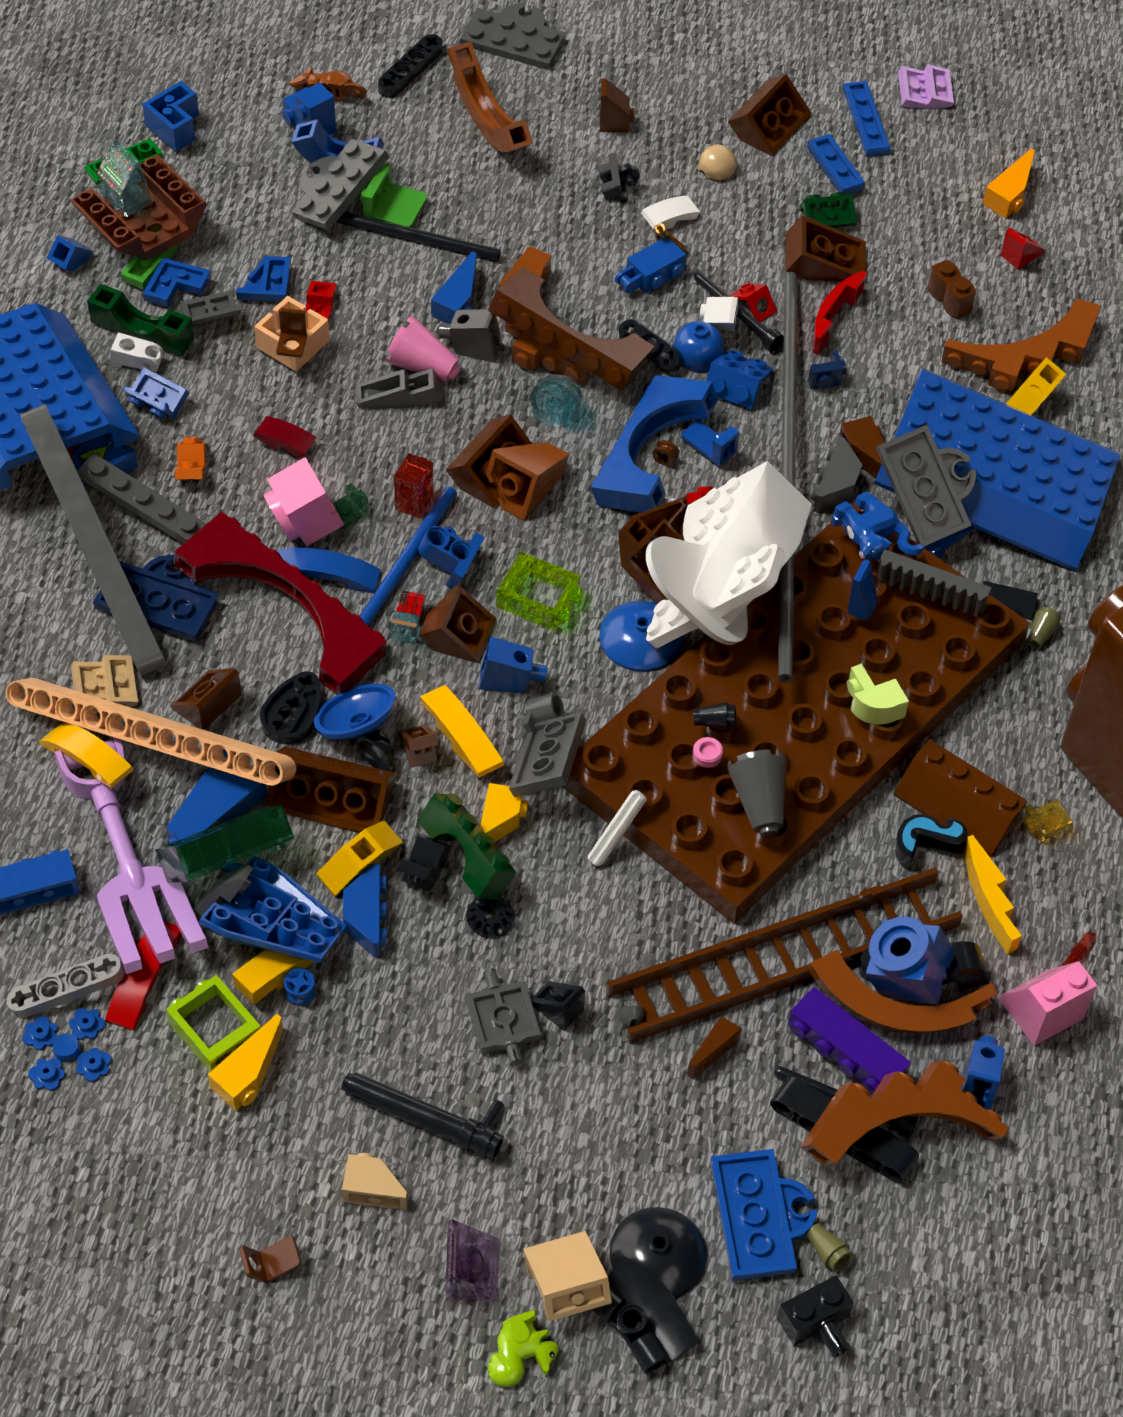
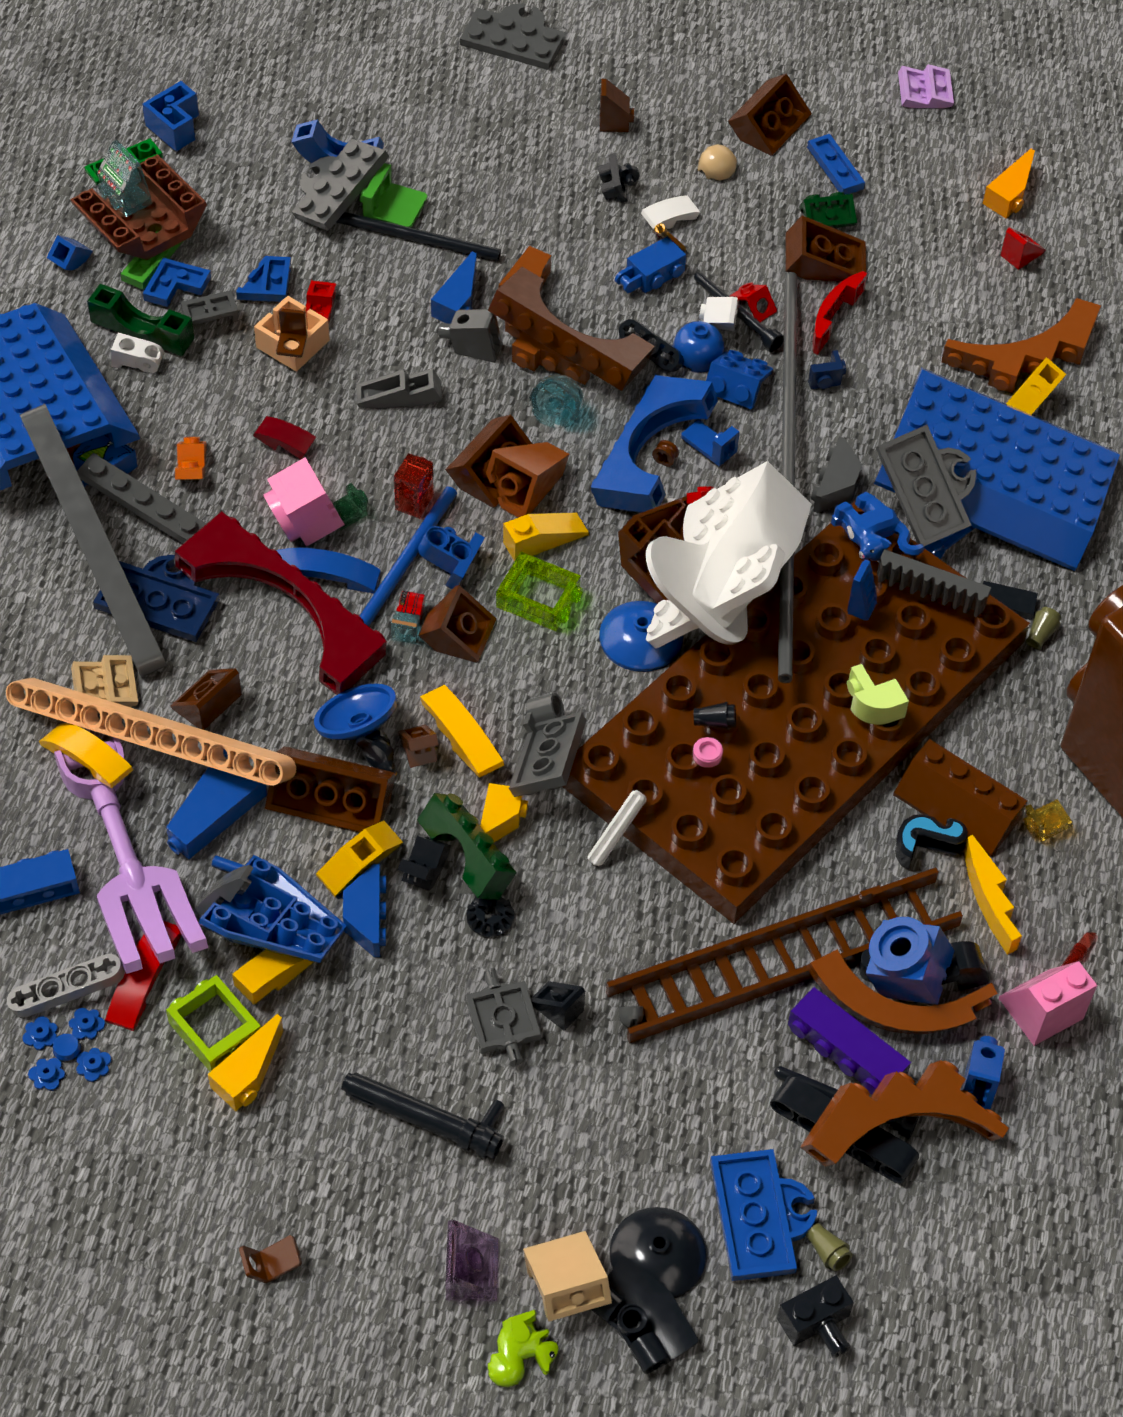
(157, 393): bracket -> none
(225, 844): clear green brick -> none
(278, 705): black piece -> none
(296, 980): blue wheel -> none
(311, 105): blue brick -> none
(336, 82): dark orange animal -> none
(372, 1183): tan slope -> none
(406, 63): black beam -> none
(420, 350): bright pink cone -> none
(481, 105): dark orange arch -> none
(509, 667): blue torso -> none
(541, 532): none -> yellow slope
(718, 1042): reddish brown slope -> none
(761, 788): dark grey cone -> none
(863, 438): reddish brown slope -> none
(866, 118): blue tile -> none
(951, 289): reddish brown brick -> none

